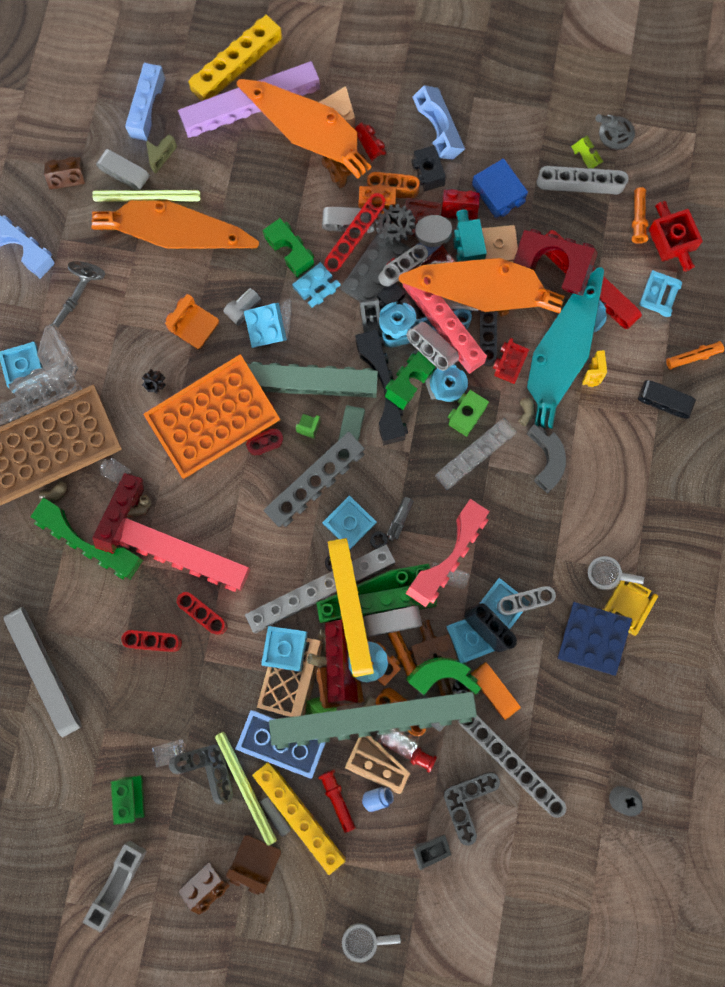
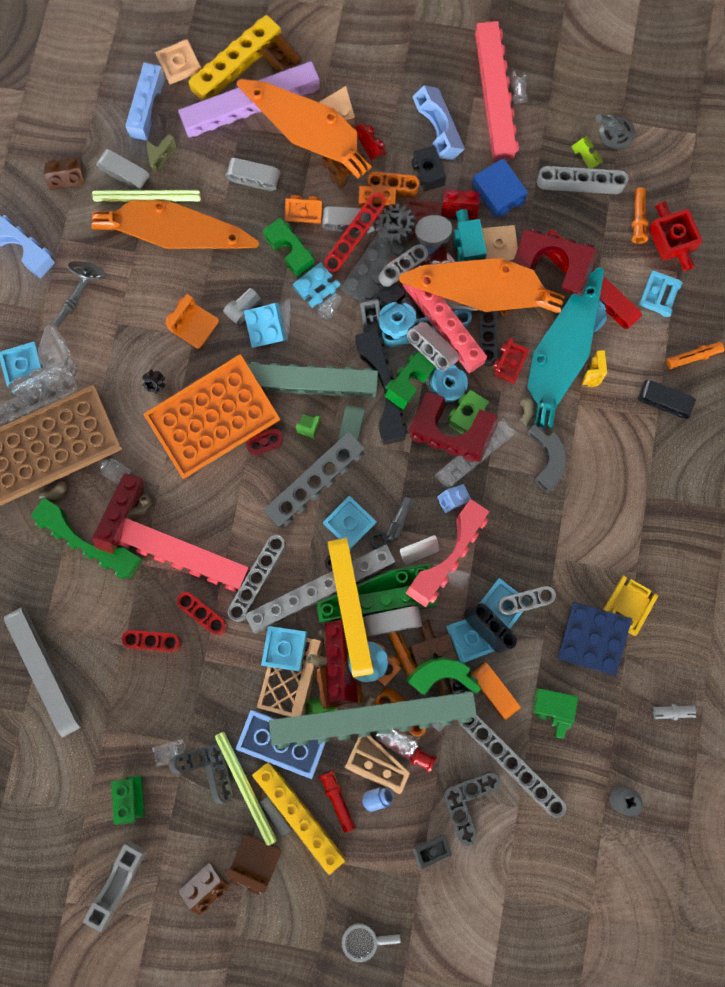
(178, 61): none -> light nougat plate
(253, 174): none -> light grey beam
(256, 588): none -> light grey beam
(281, 54): none -> reddish brown bracket
(303, 210): none -> orange bracket
(328, 308): none -> clear cone
(419, 550): none -> white slope
(454, 498): none -> light blue bracket
(470, 445): none -> dark red arch
(495, 91): none -> coral brick
(519, 88): none -> clear piece
(558, 706): none -> green hinge
(606, 574): piece -> none
(674, 712): none -> light grey pin

